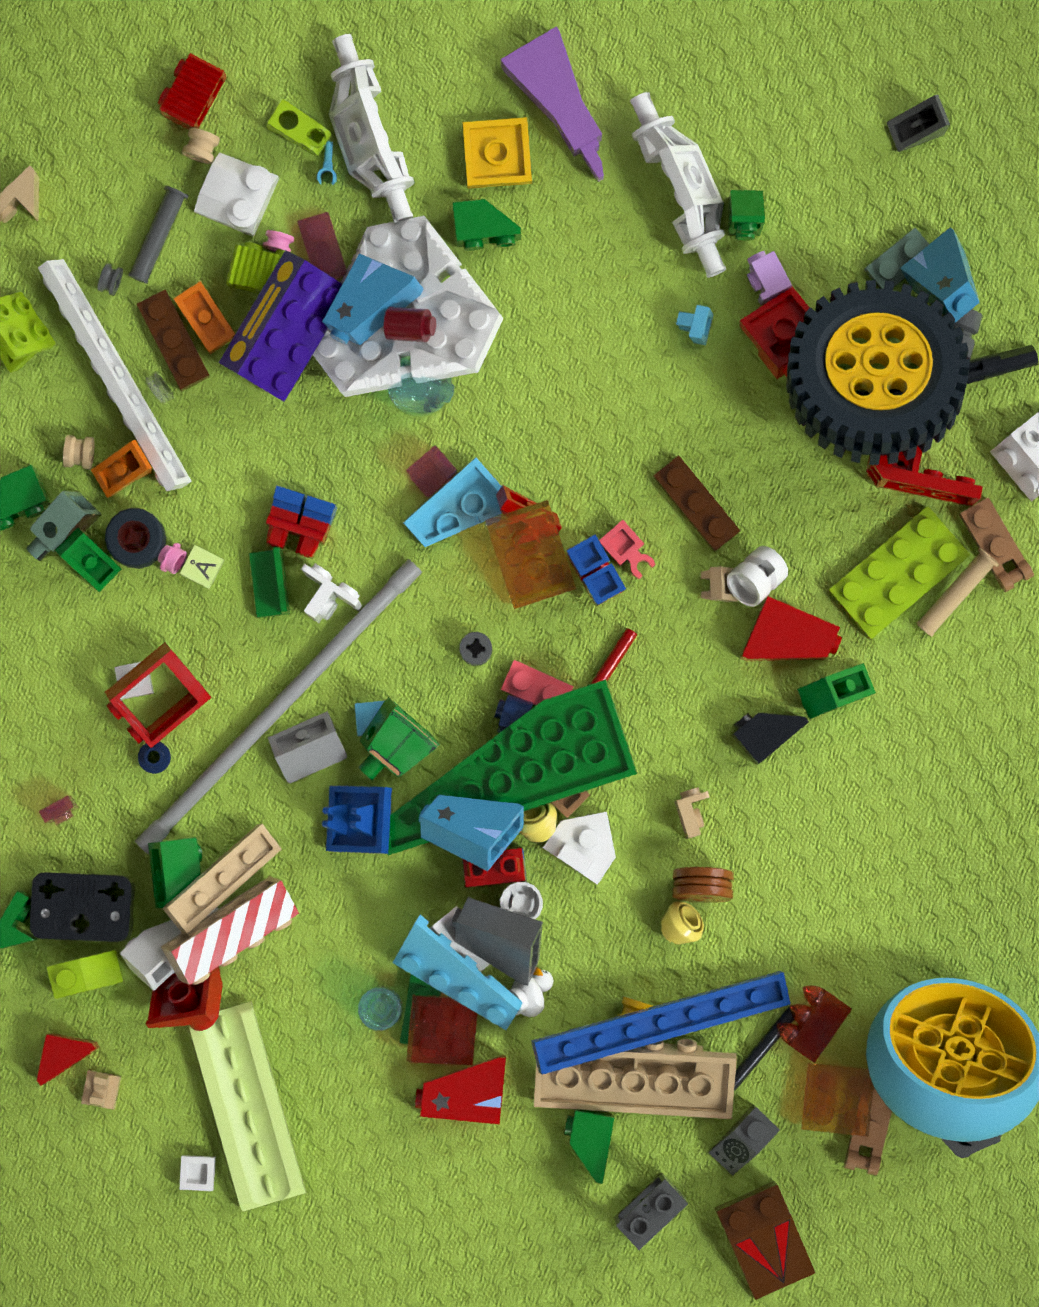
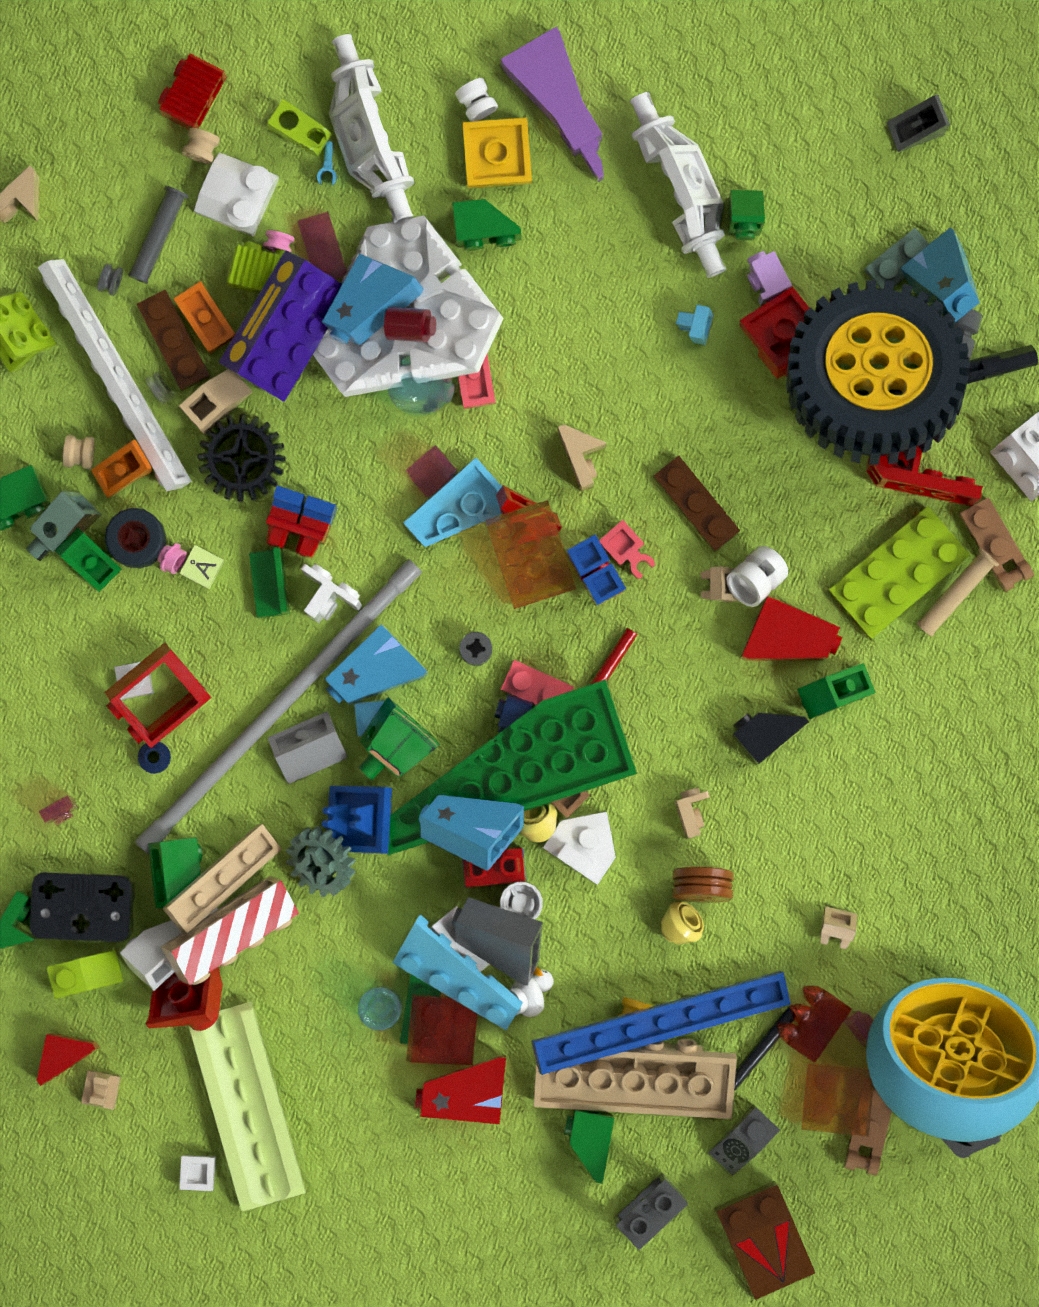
(215, 400): none -> tan slope
(257, 459): none -> black gear
(320, 861): none -> sand green gear
(374, 669): none -> dark azure slope
(476, 100): none -> white wheel
(477, 387): none -> coral plate
(577, 446): none -> tan slope
(839, 925): none -> tan tile
(859, 1025): none -> plate

